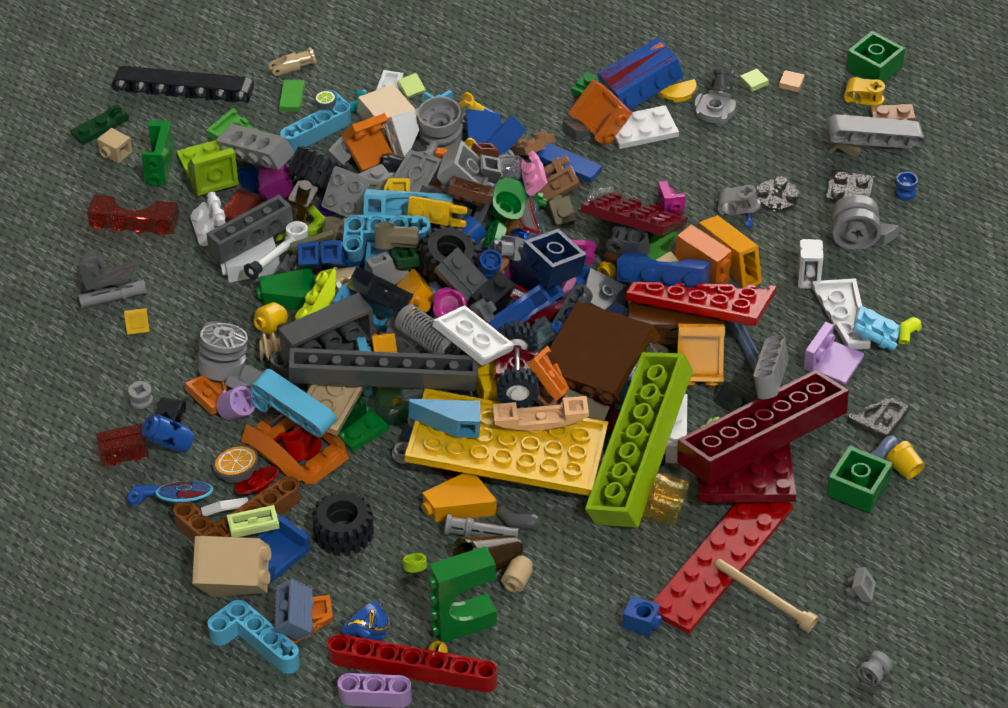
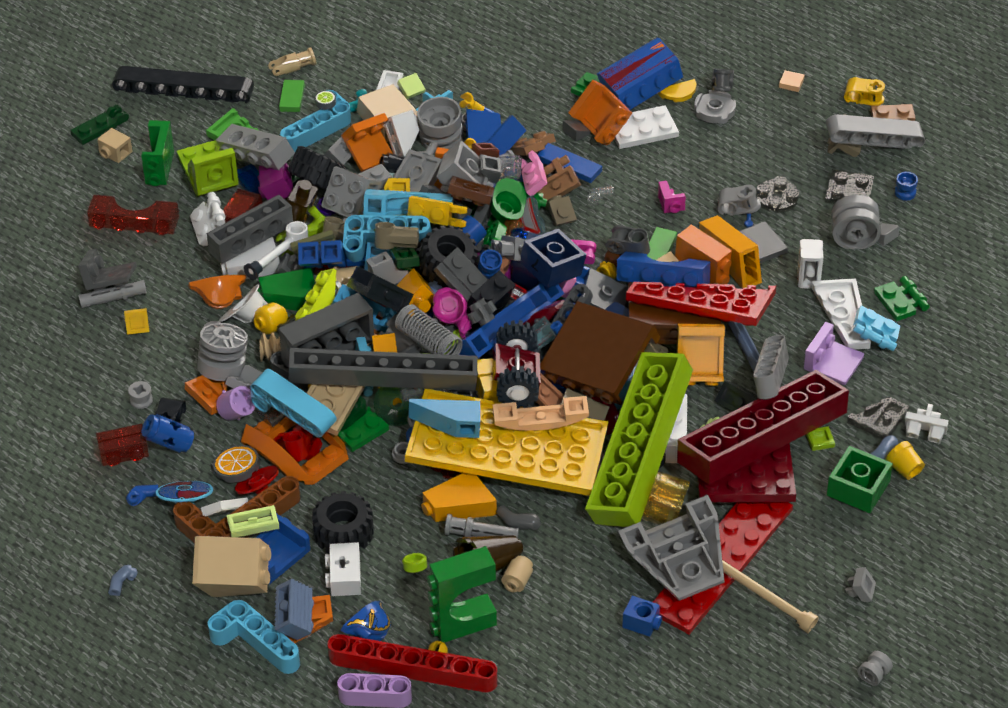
(119, 577): none -> sand blue arm
(219, 290): none -> orange hat
(246, 308): none -> white piece
(344, 569): none -> white brick
(473, 335): white tile -> none
(548, 374): orange wing -> none
(634, 213): dark red plate -> none
(681, 552): none -> light grey wedge
(754, 80): yellowish green tile -> none
(768, 242): none -> tile
(821, 439): none -> lime tile
(875, 57): green brick -> none
(897, 303): none -> green plate
(907, 327): neon yellow arm -> none
(927, 421): none -> white hips

